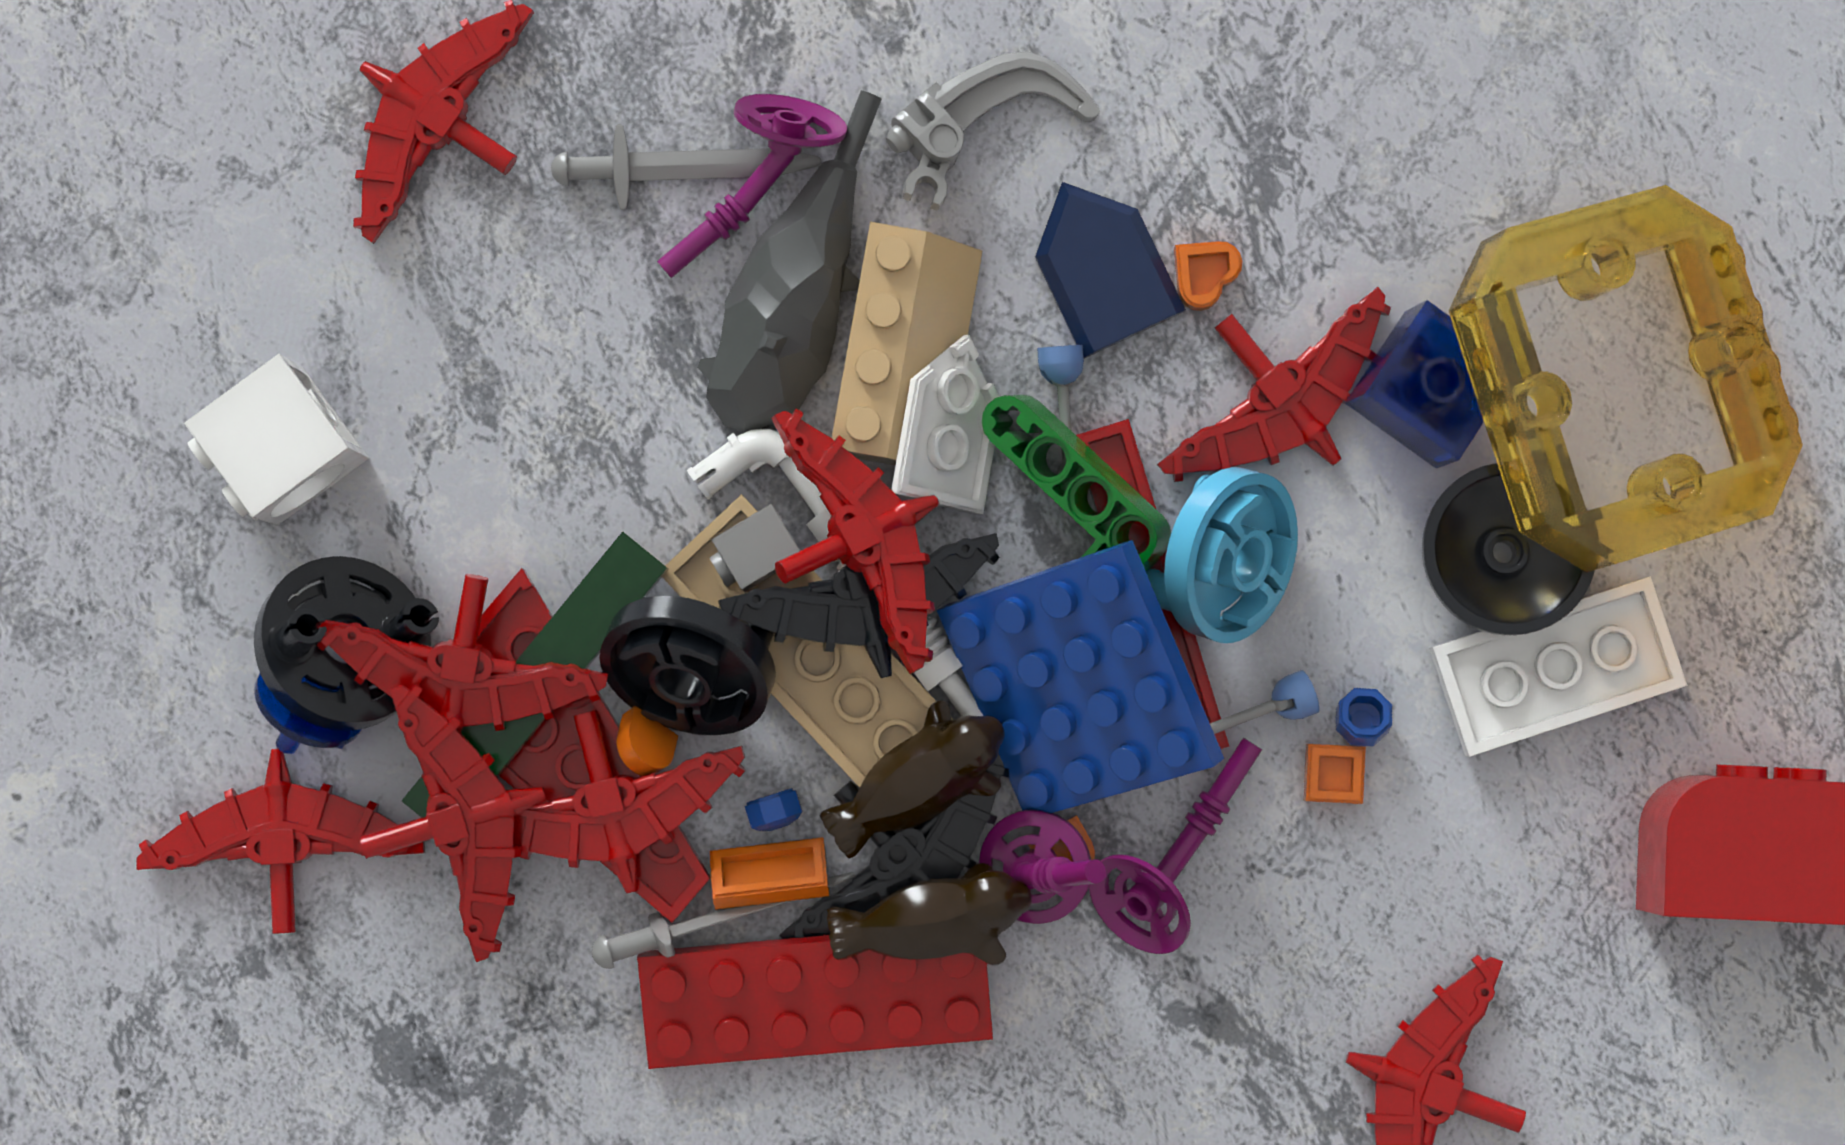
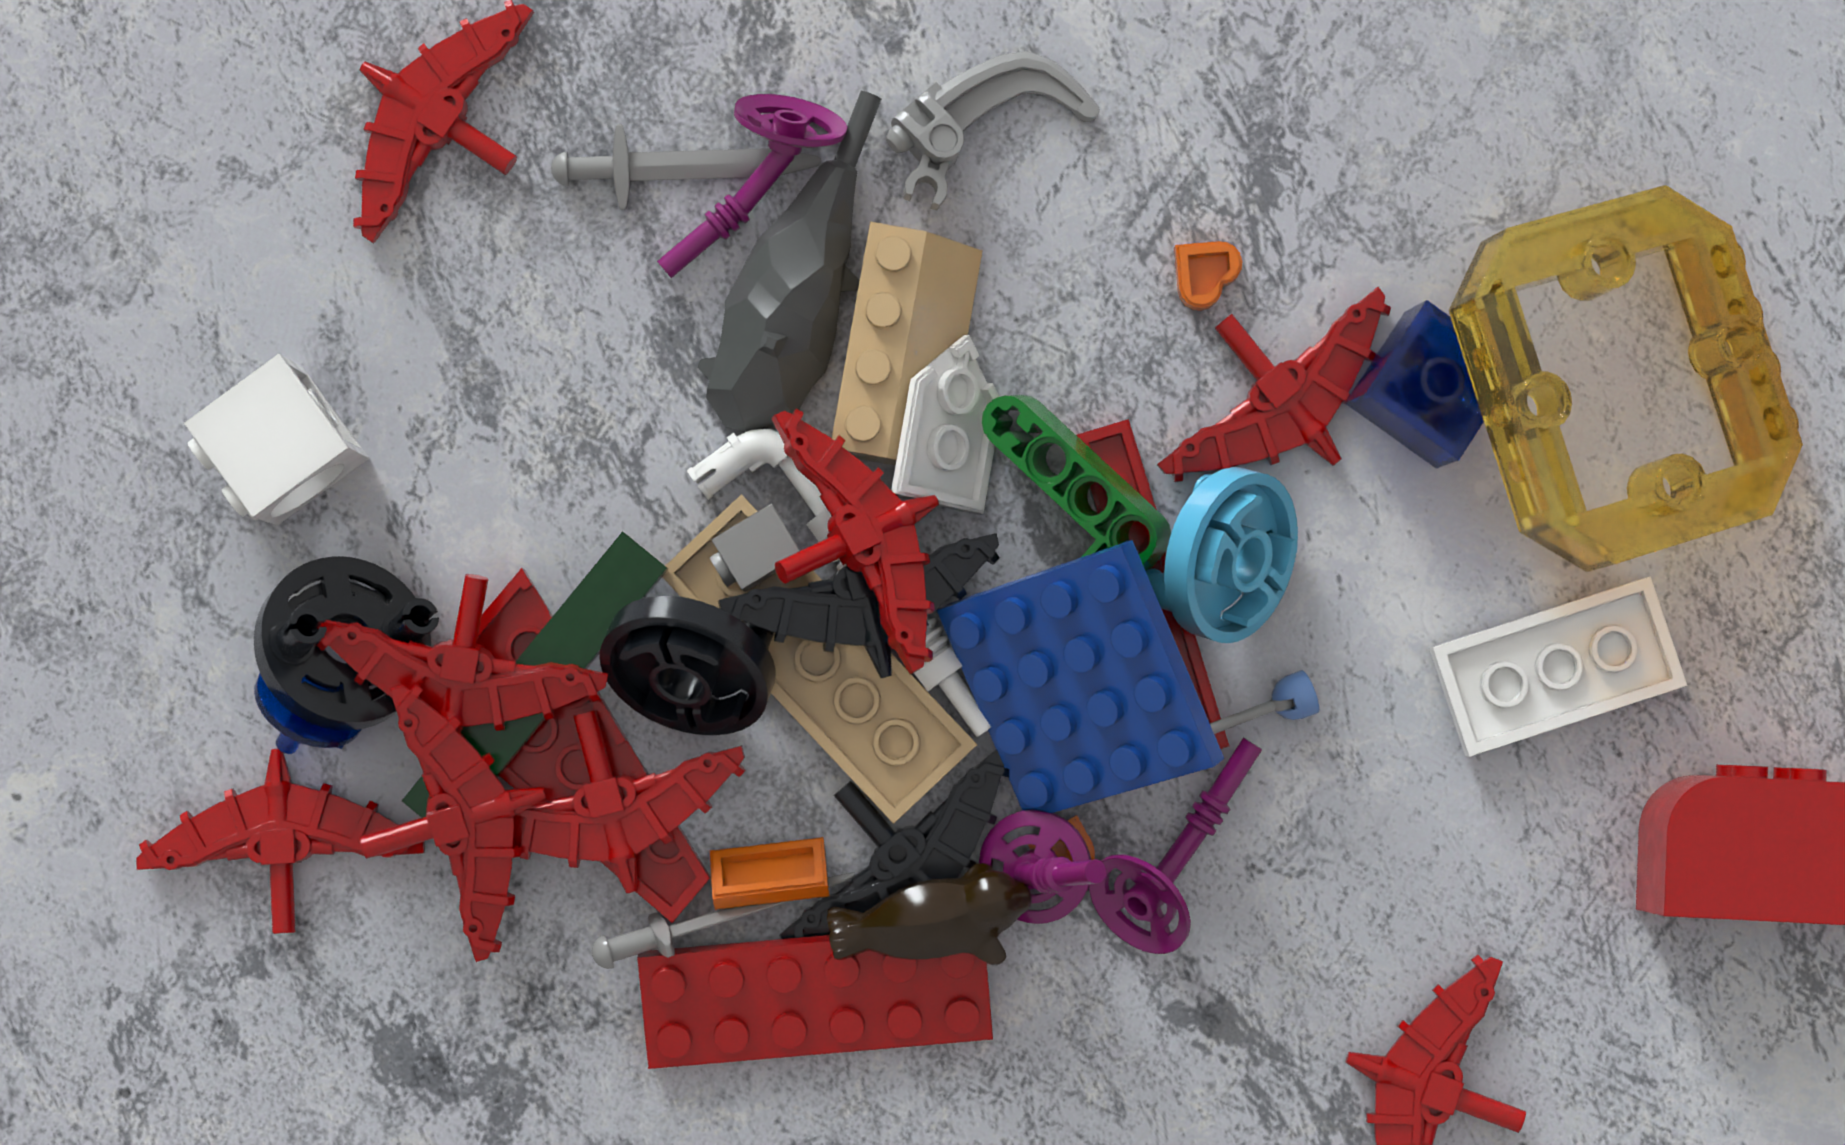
(644, 743): orange tile -> none
(774, 810): blue tile -> none
(920, 778): dark brown animal -> none
(1061, 367): medium blue hinge -> none
(1104, 270): dark blue tile -> none
(1334, 773): orange tile -> none
(1363, 717): blue tile -> none
(1475, 587): black dish -> none

